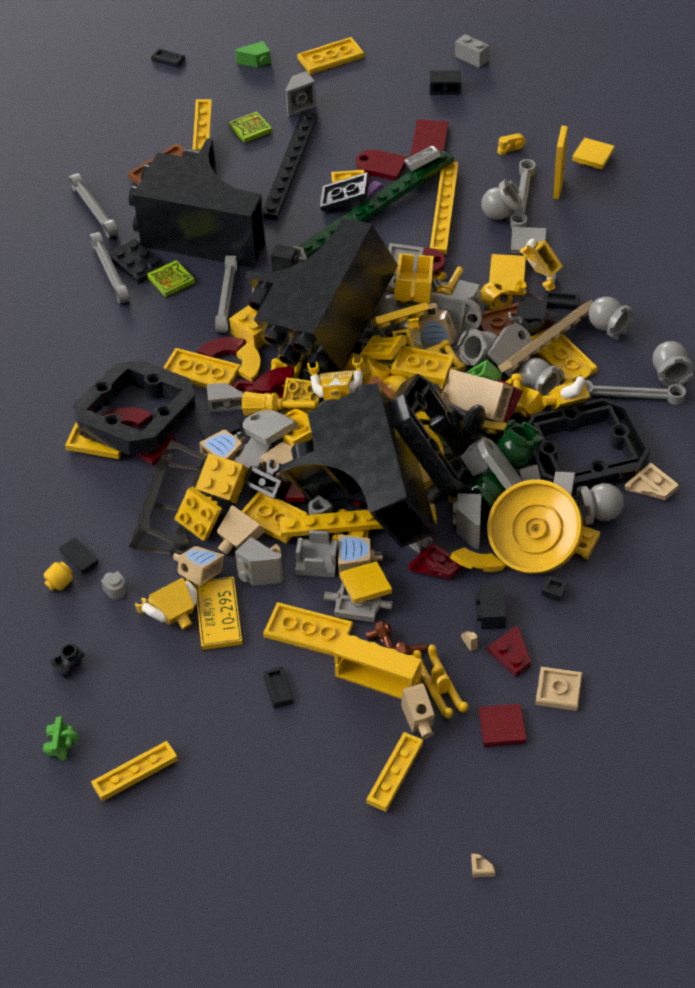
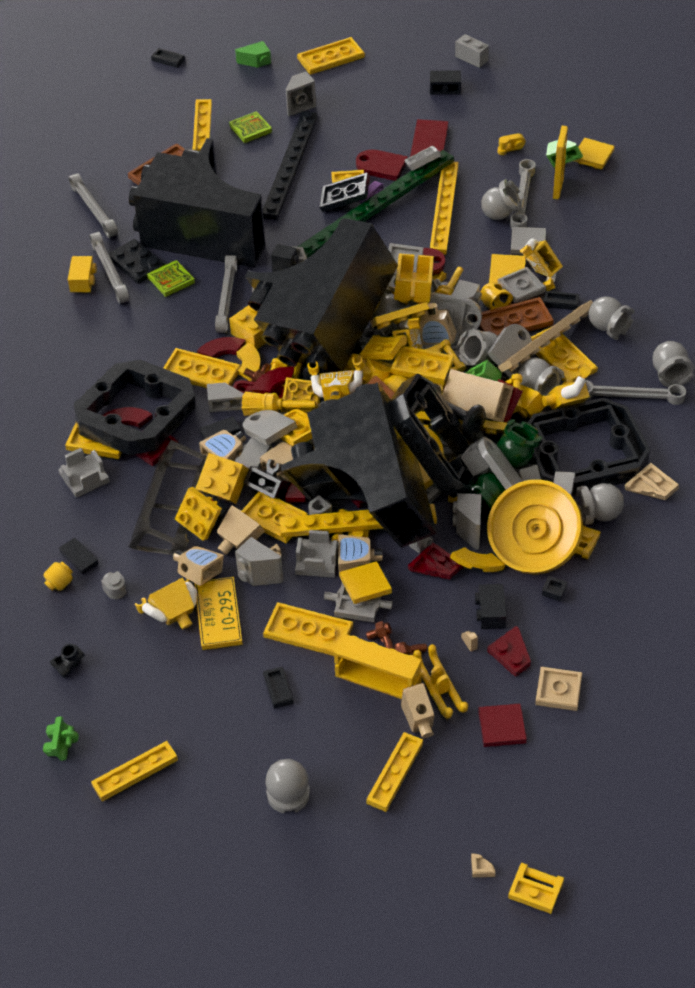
(81, 274): none -> yellow brick
(83, 473): none -> light grey panel
(255, 375): none -> copper piece
(287, 786): none -> light grey tile
(522, 285): none -> light grey tile
(531, 311): black torso -> none
(534, 893): none -> yellow plate
(572, 152): none -> bright green slope

